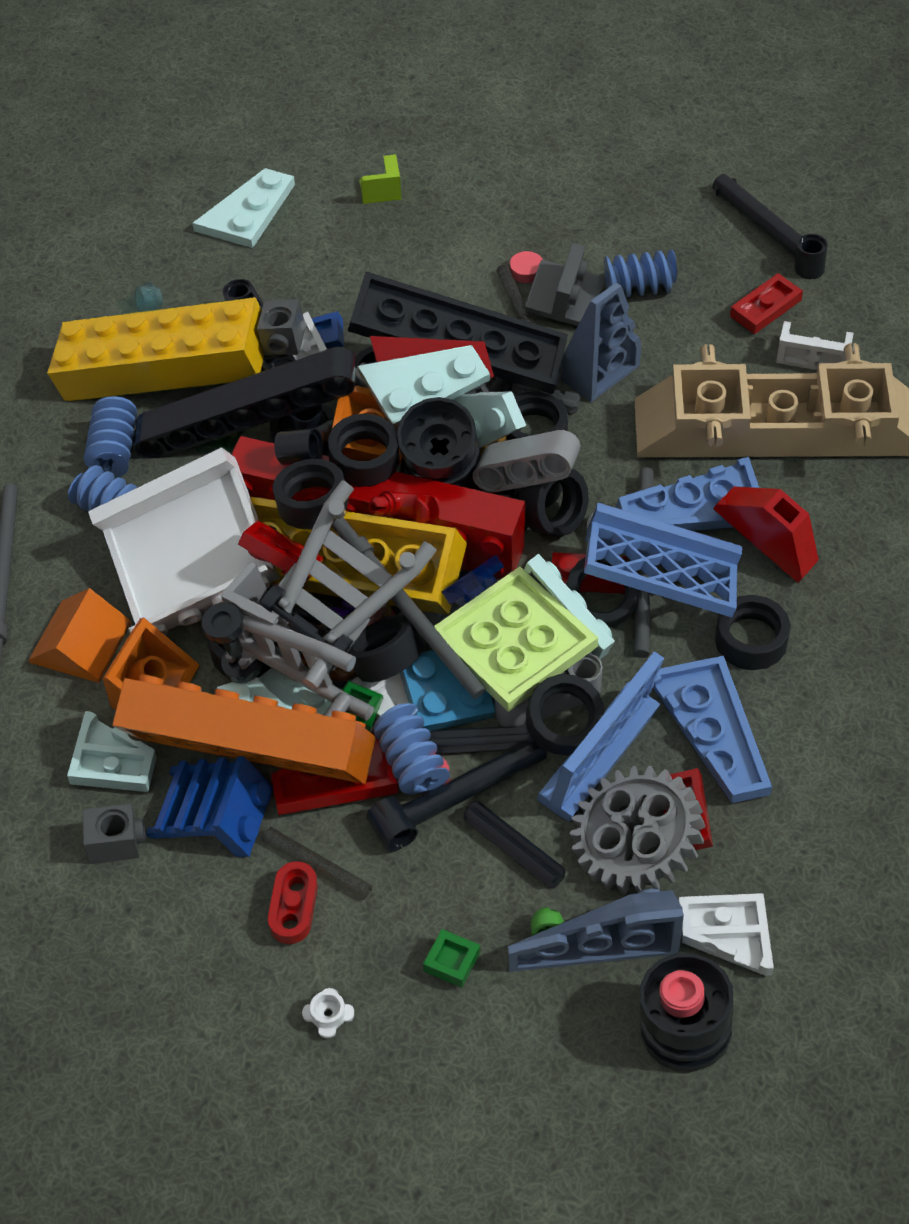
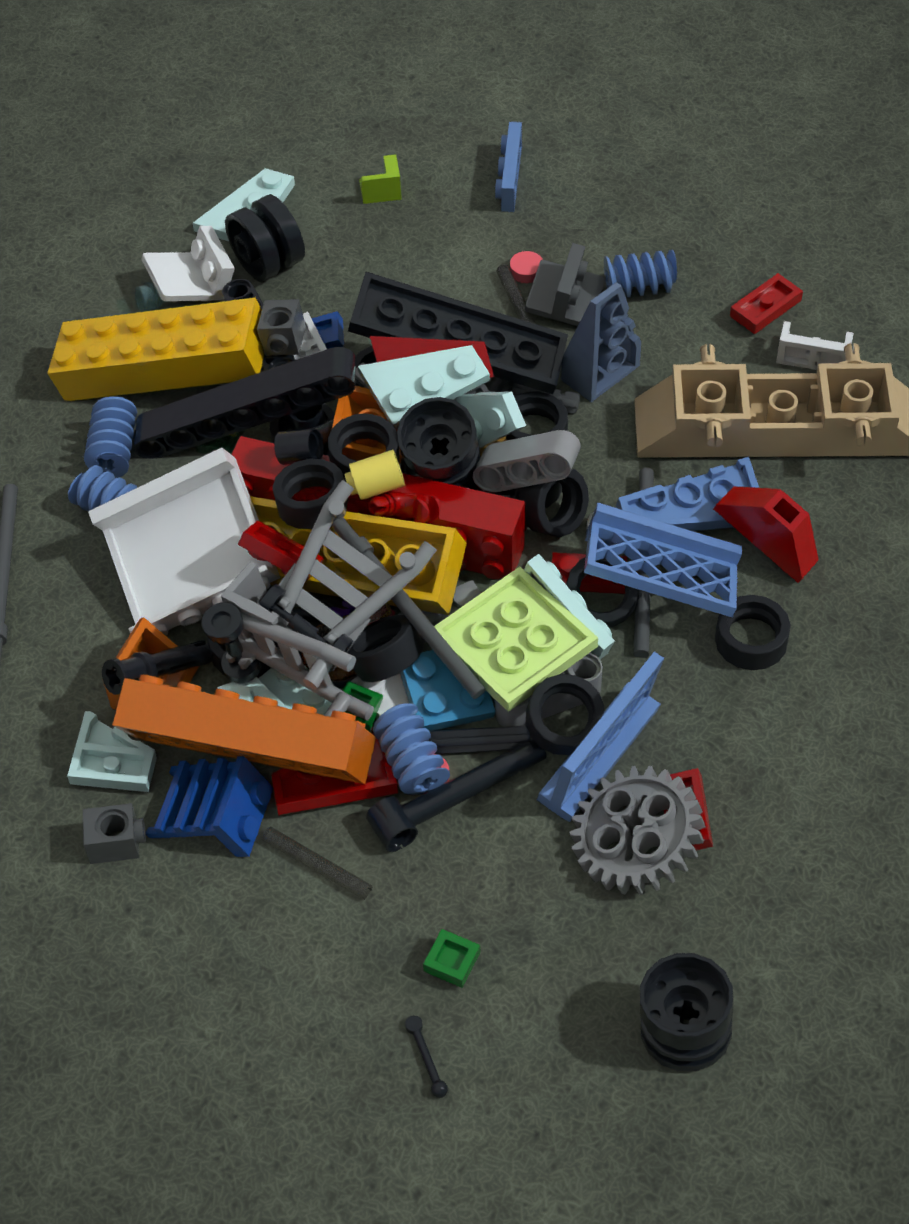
(81, 637): orange slope -> none
(154, 665): none -> black pin
(191, 274): none -> white bracket
(265, 237): none -> black wheel
(292, 905): red plate -> none
(323, 1001): white plate -> none
(375, 475): none -> light yellow brick
(414, 1026): none -> black hinge
(474, 582): clear blue plate -> none
(509, 167): none -> medium blue plate
(514, 844): black axle -> none
(545, 919): bright green hinge -> none
(622, 930): sand blue wedge -> none
(681, 993): coral tile -> none
(713, 720): medium blue wing -> none
(729, 929): white wing -> none
(808, 250): black piece -> none

